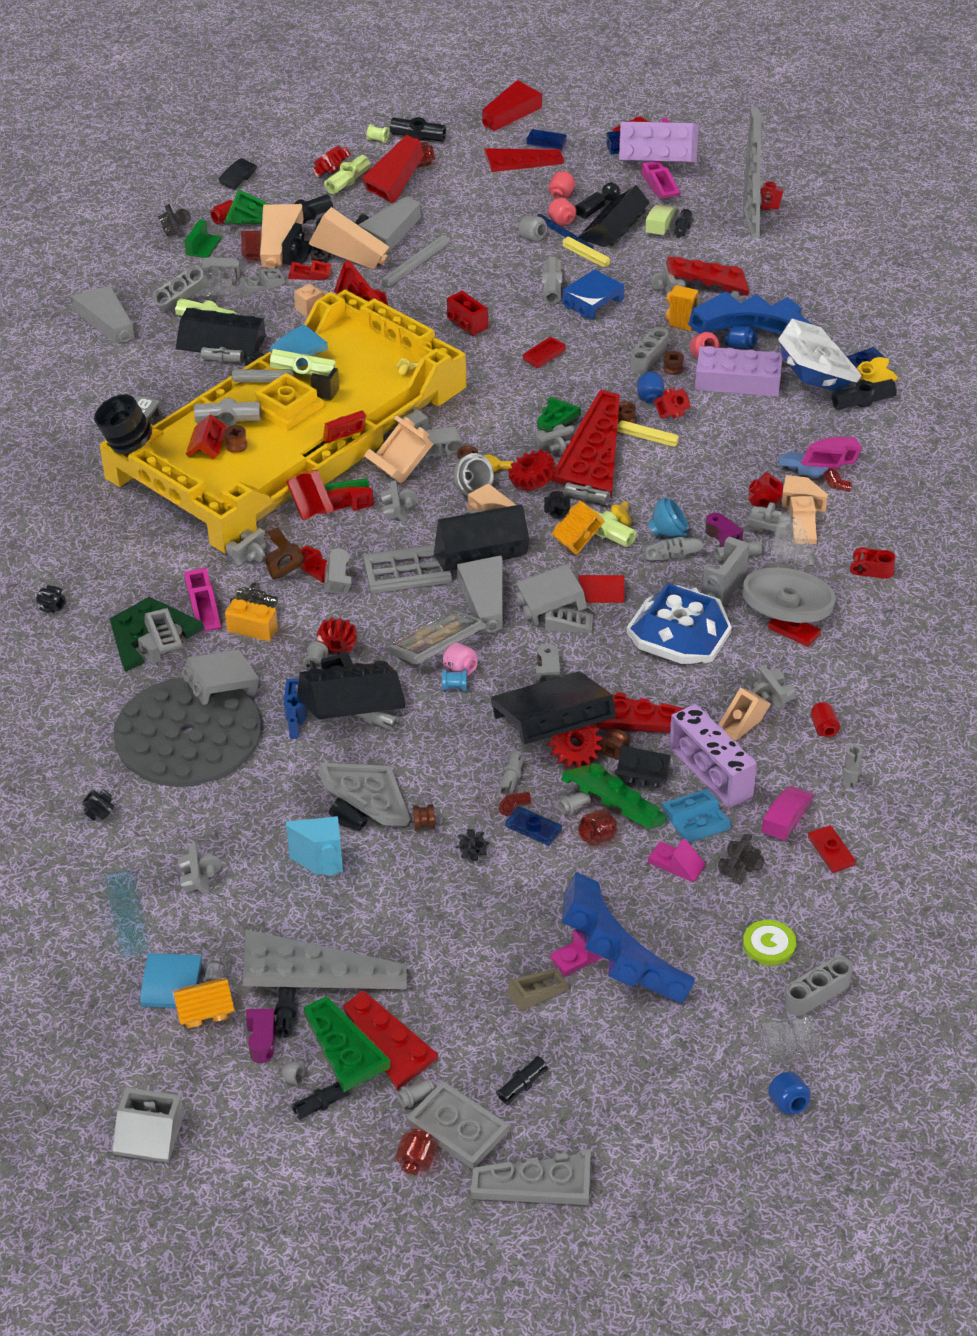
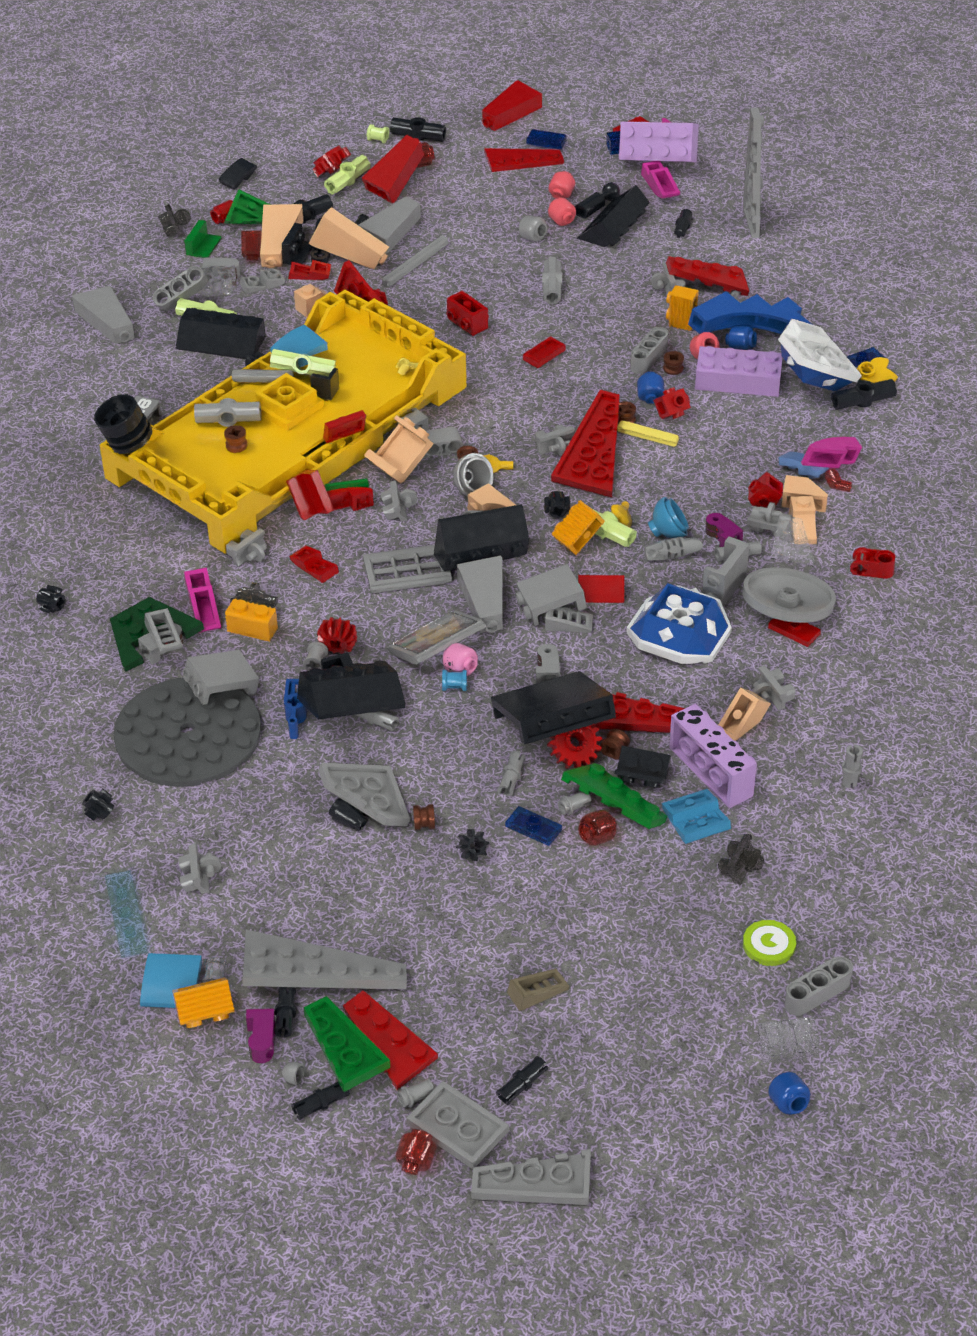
(147, 1124): slope -> none
(207, 437): red panel -> none
(222, 355): light grey pin -> none
(285, 549): reddish brown piece -> none
(316, 844): medium azure slope -> none
(335, 570): light grey leg -> none
(512, 801): clear red arm -> none
(532, 470): red gear -> none
(557, 413): green wing -> none
(562, 231): clear blue bar -> none
(573, 955): dark pink slope -> none
(586, 252): light yellow axle -> none
(587, 493): light grey pin -> none
(591, 293): blue panel -> none
(605, 937): blue arch -> none
(660, 219): yellowish green slope -> none
(680, 861): dark pink slope -> none
(775, 192): red brick -> none
(786, 812): dark pink slope -> none
(824, 719): red brick -> none
(831, 849): red plate -> none

